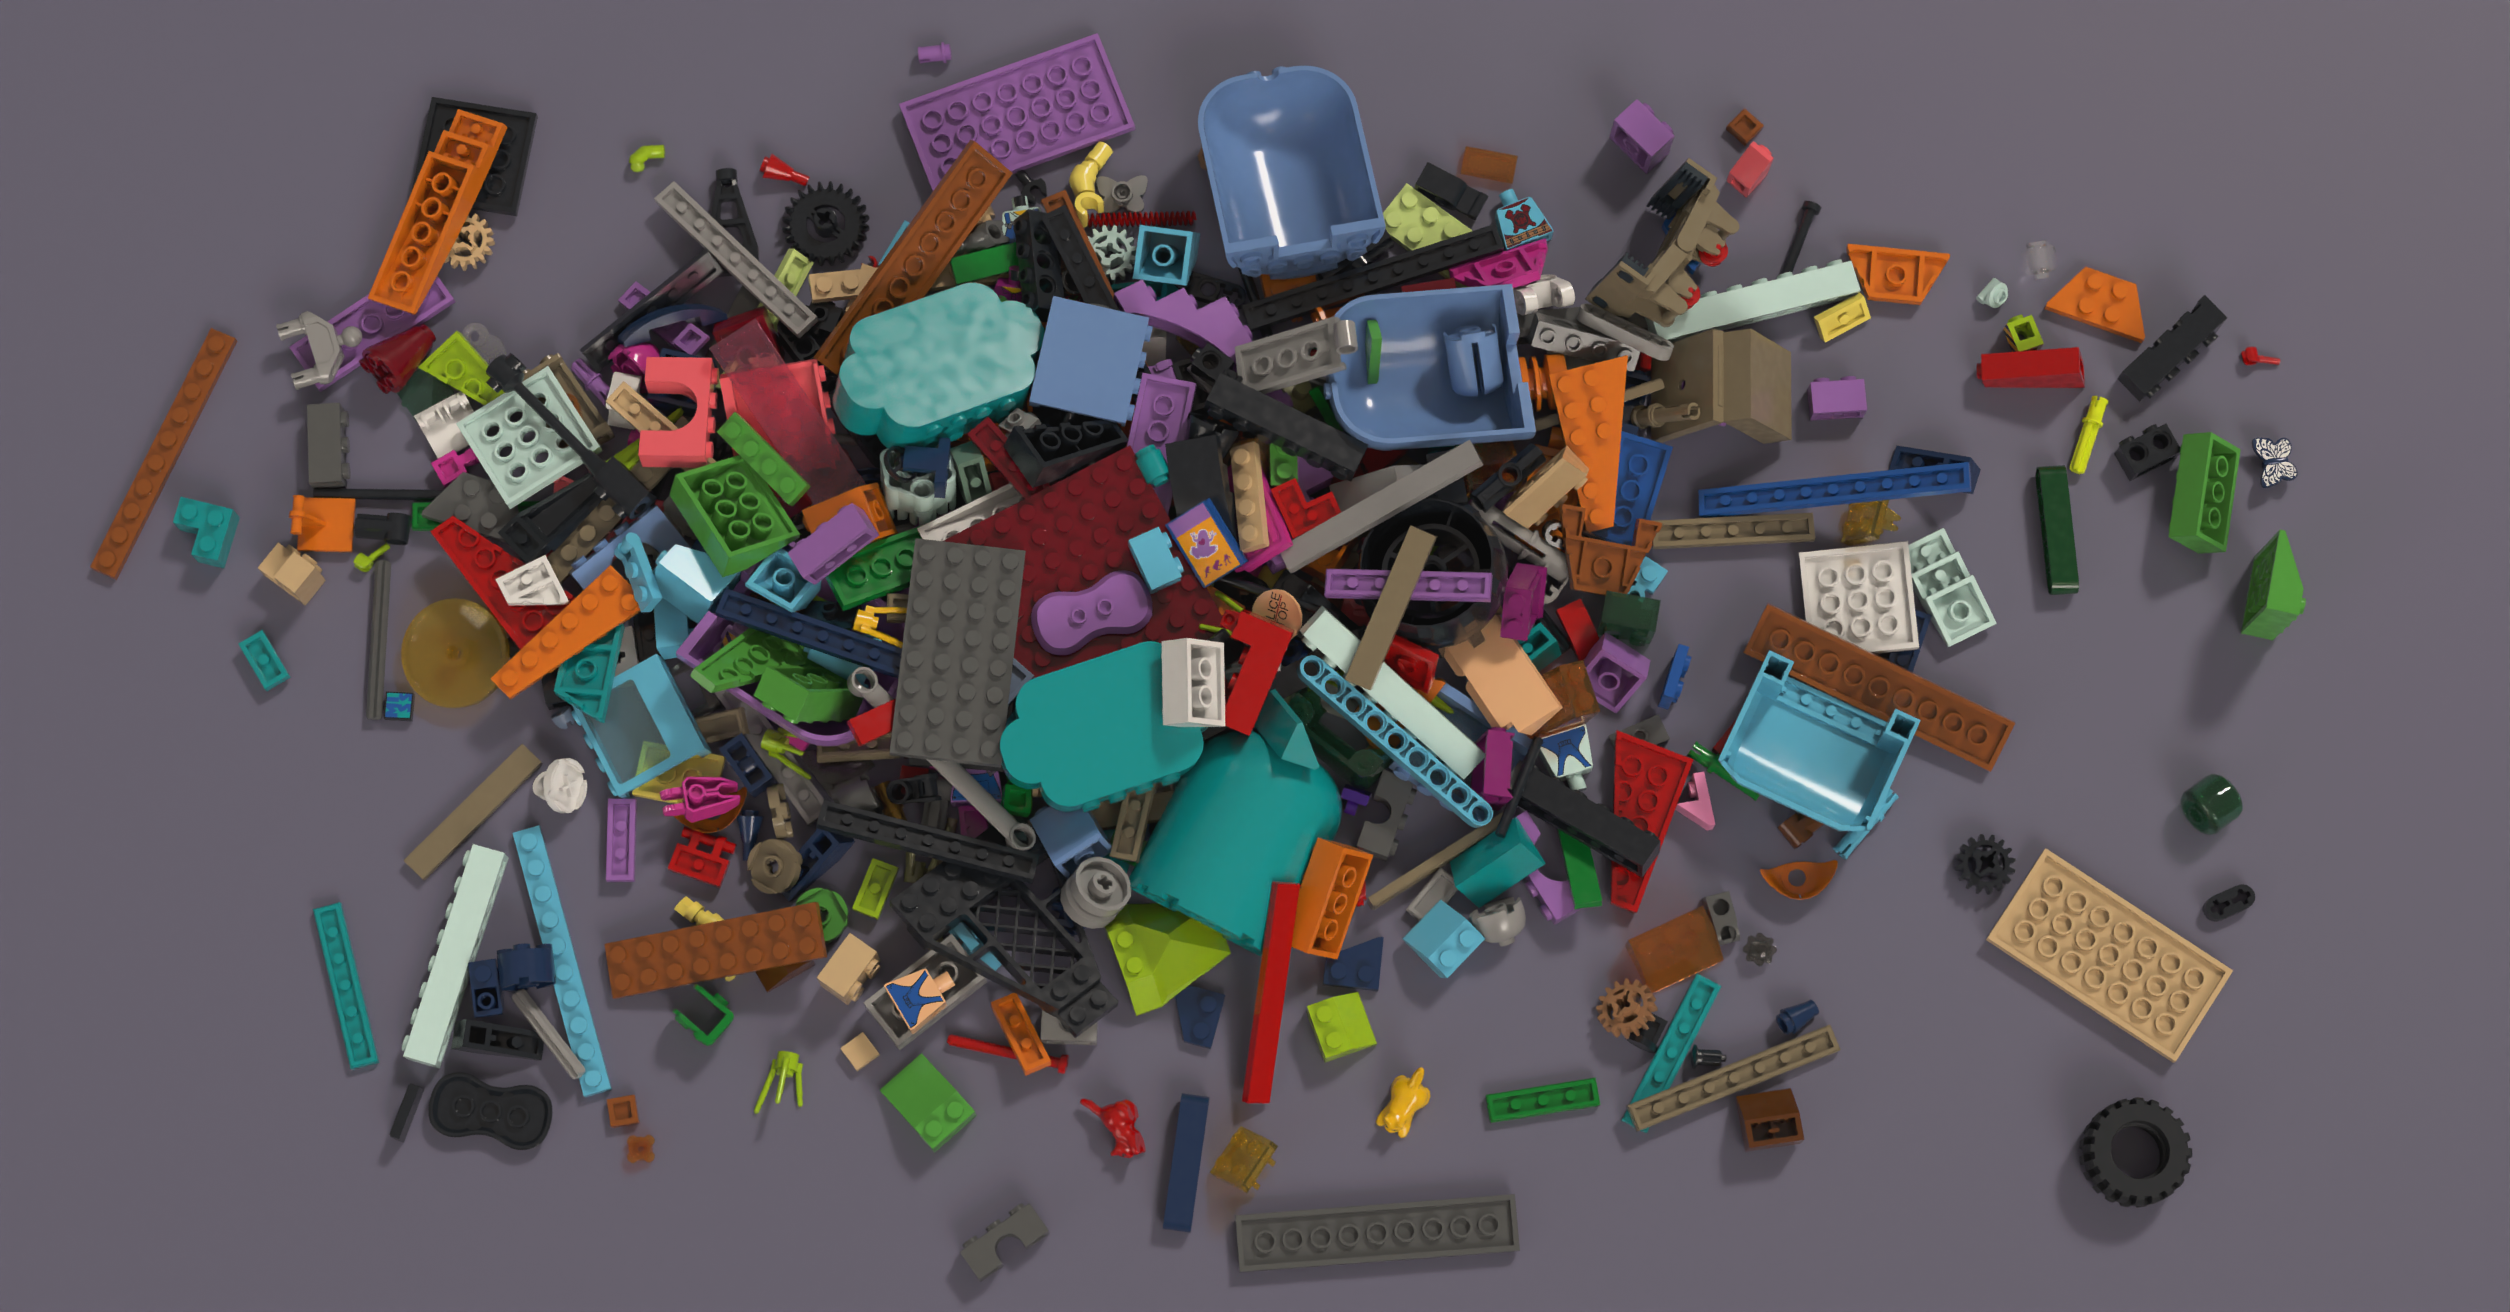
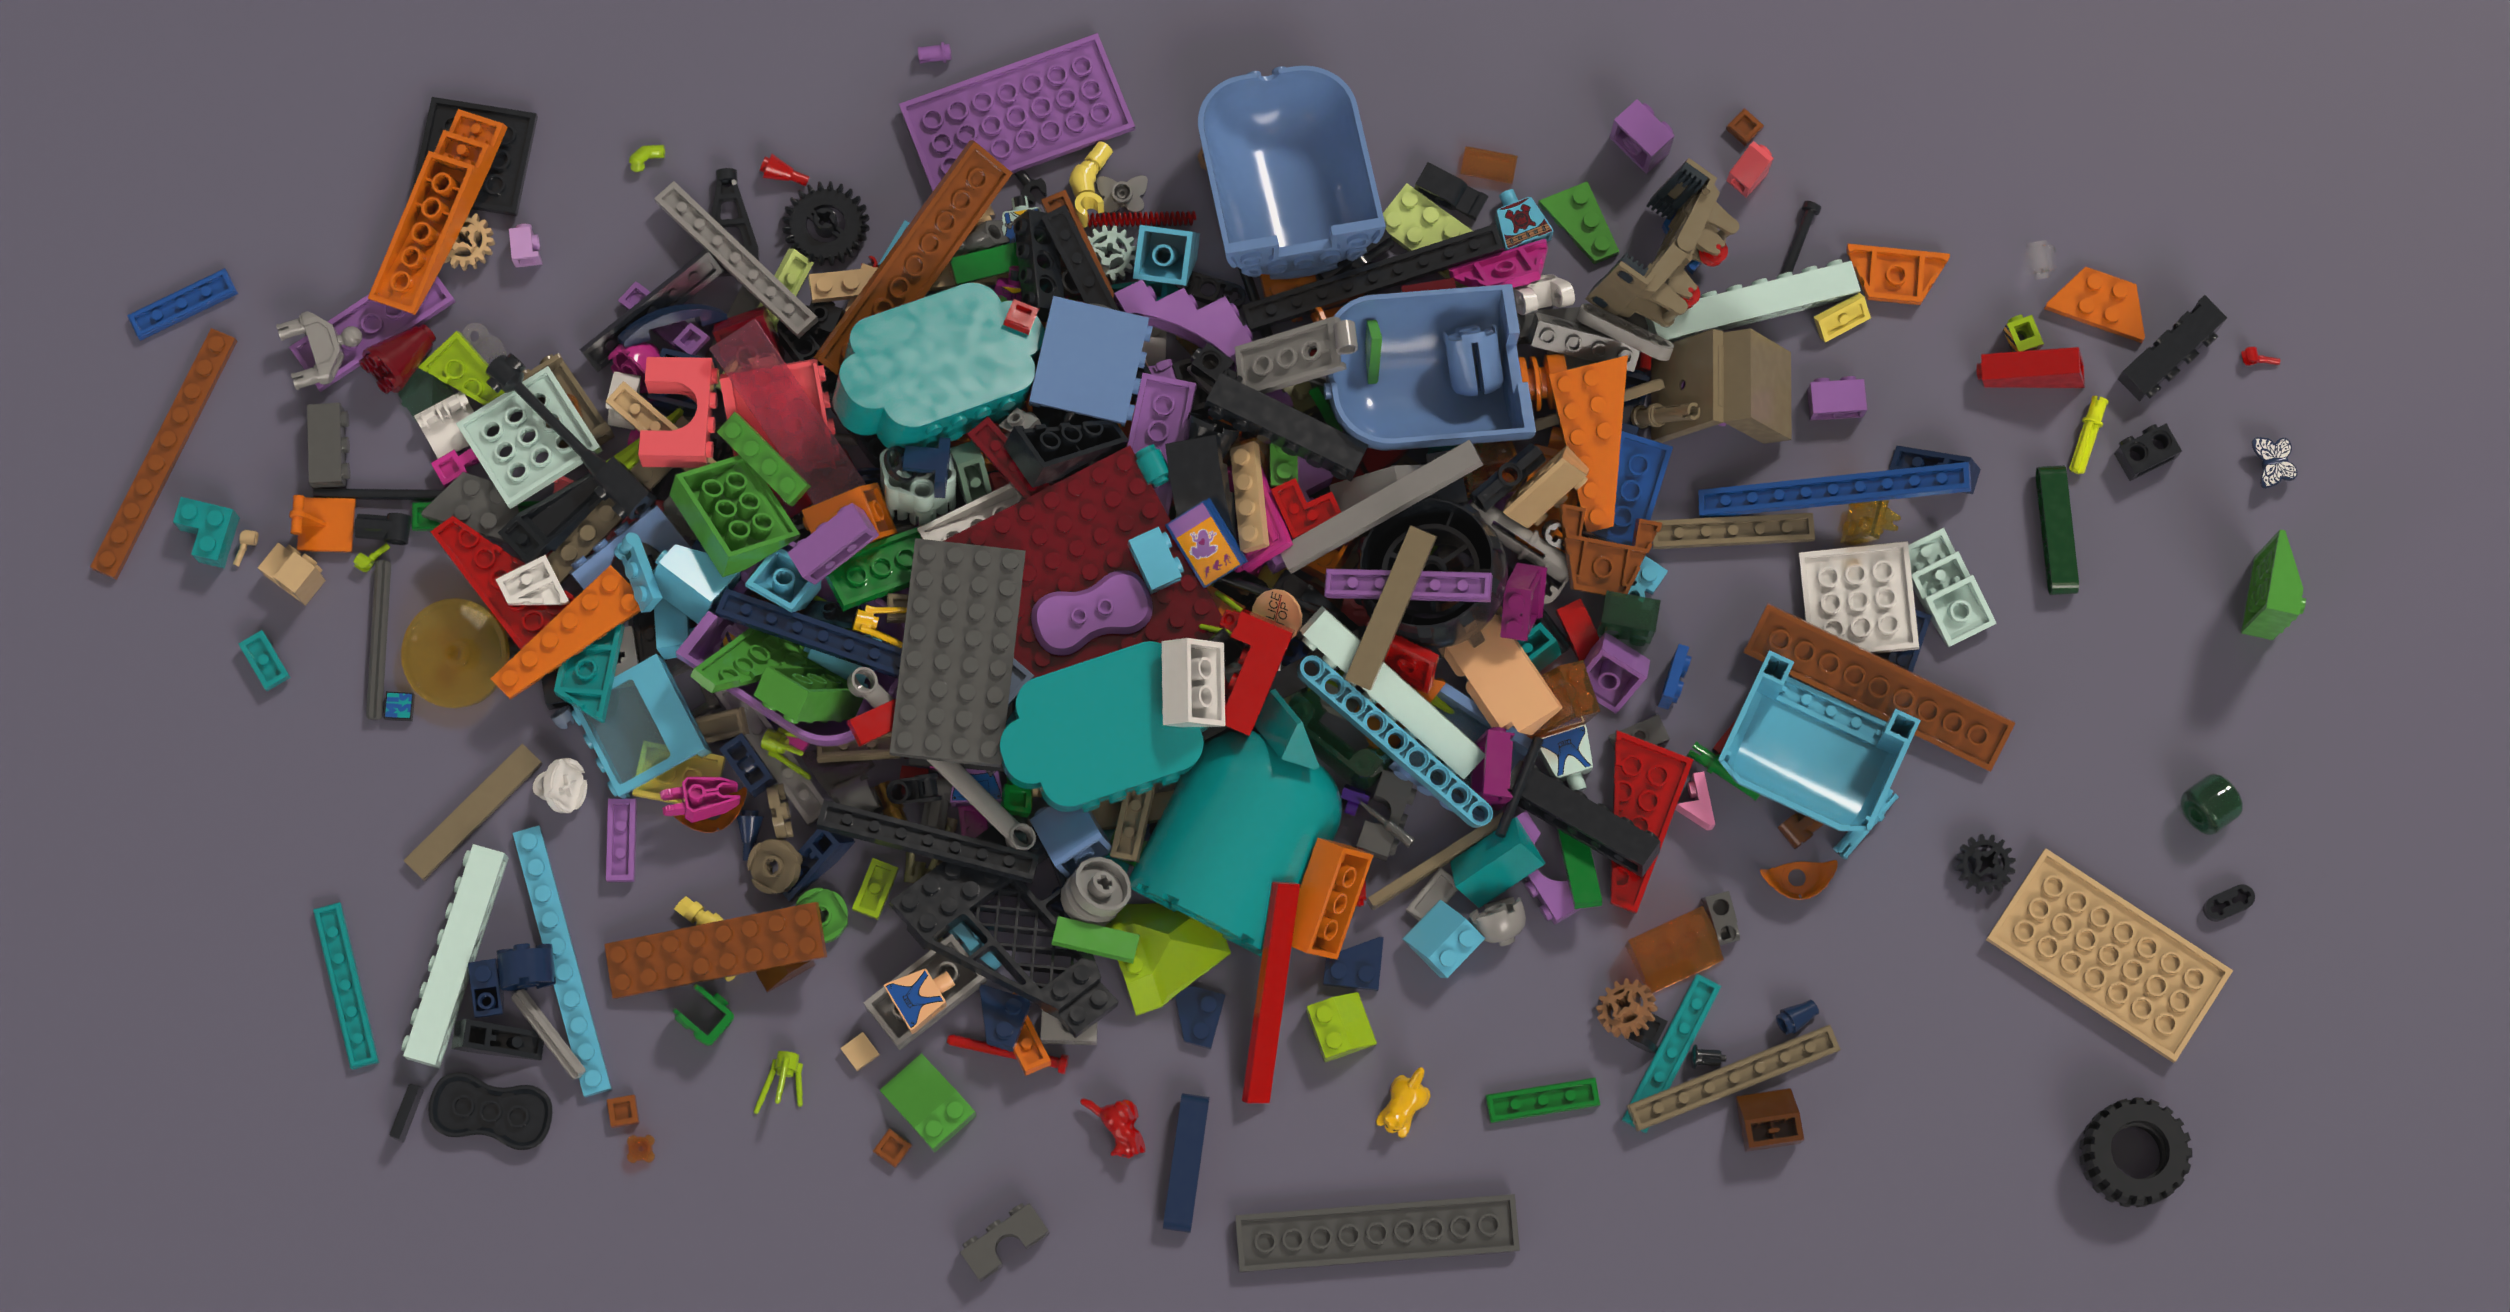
(182, 304): none -> blue tile
(246, 538): none -> tan hand
(524, 246): none -> lavender brick
(591, 379): medium lavender axle -> none
(699, 864): red plate -> none
(849, 969): tan brick -> none
(892, 1148): none -> dark orange tile
(1003, 1016): none -> dark blue wing
(1021, 316): none -> tile
(1095, 939): none -> bright green tile
(1244, 1159): clear yellow plate -> none
(1391, 827): none -> dark grey piece
(1583, 221): none -> bright green wing
(1759, 949): clear smoke plant -> none
(1993, 294): light aqua plate -> none
(2204, 493): bright green brick -> none

